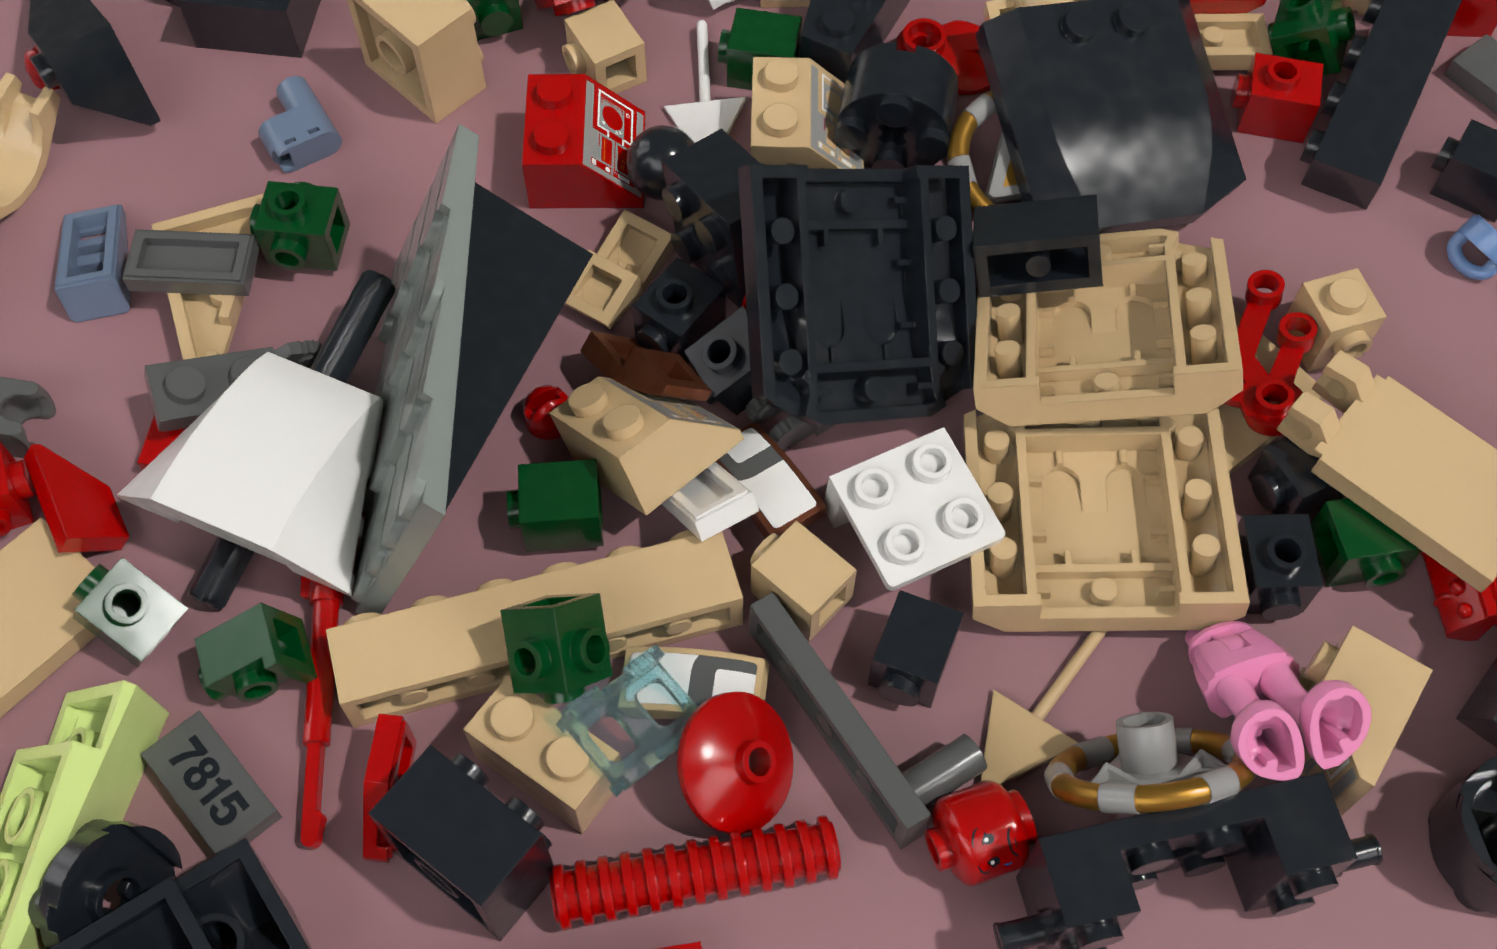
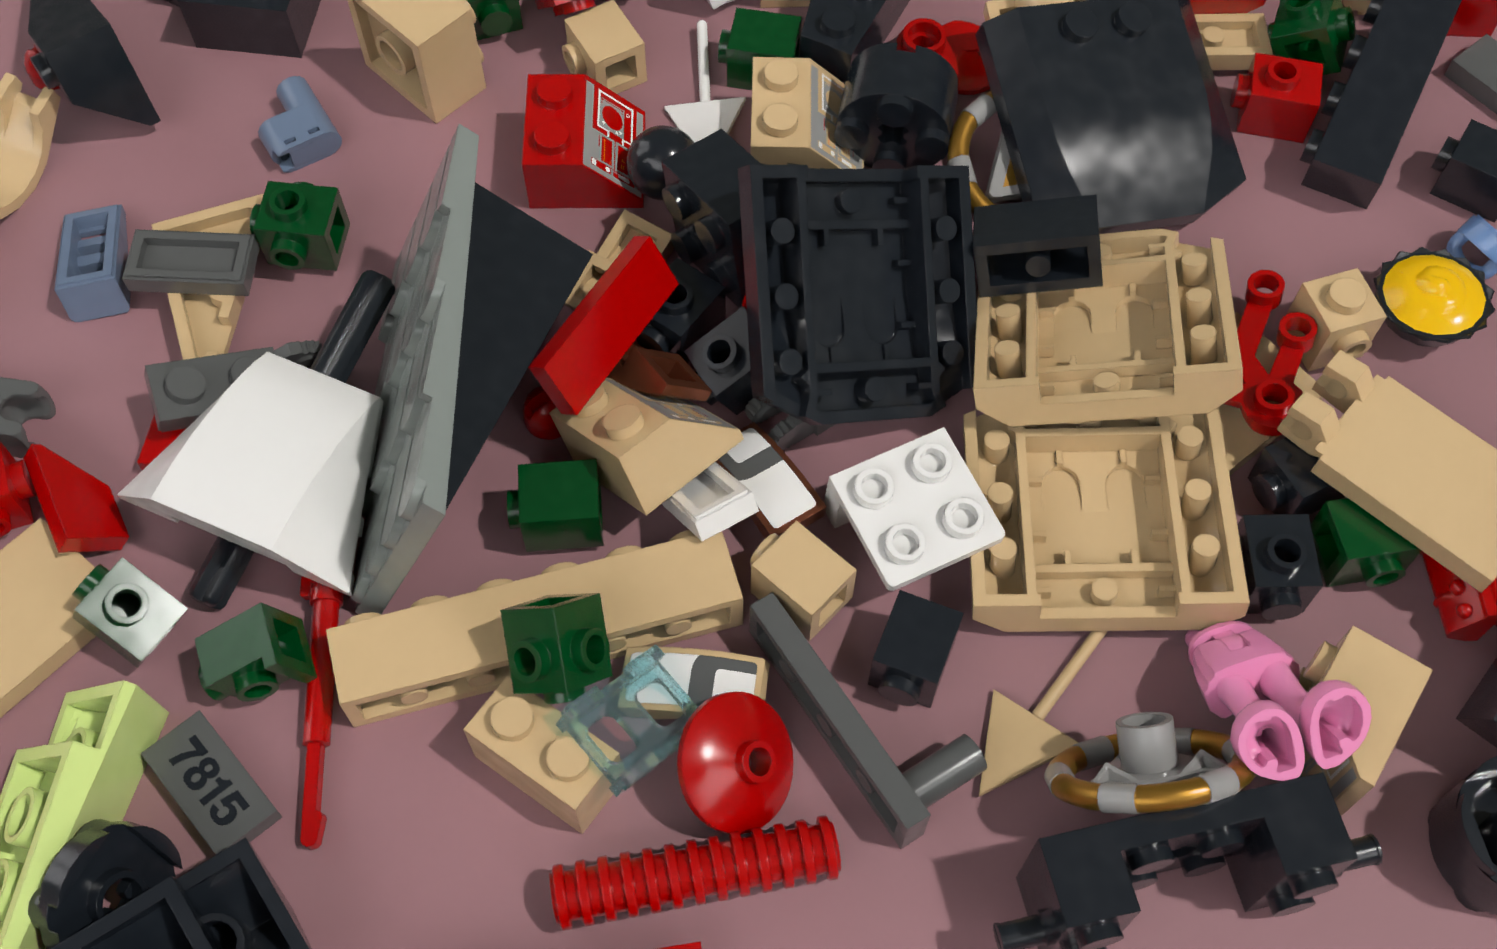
(388, 760): red tile -> none
(466, 839): black brick -> none
(604, 325): none -> red tile
(980, 832): red head -> none
(1433, 297): none -> yellow piece

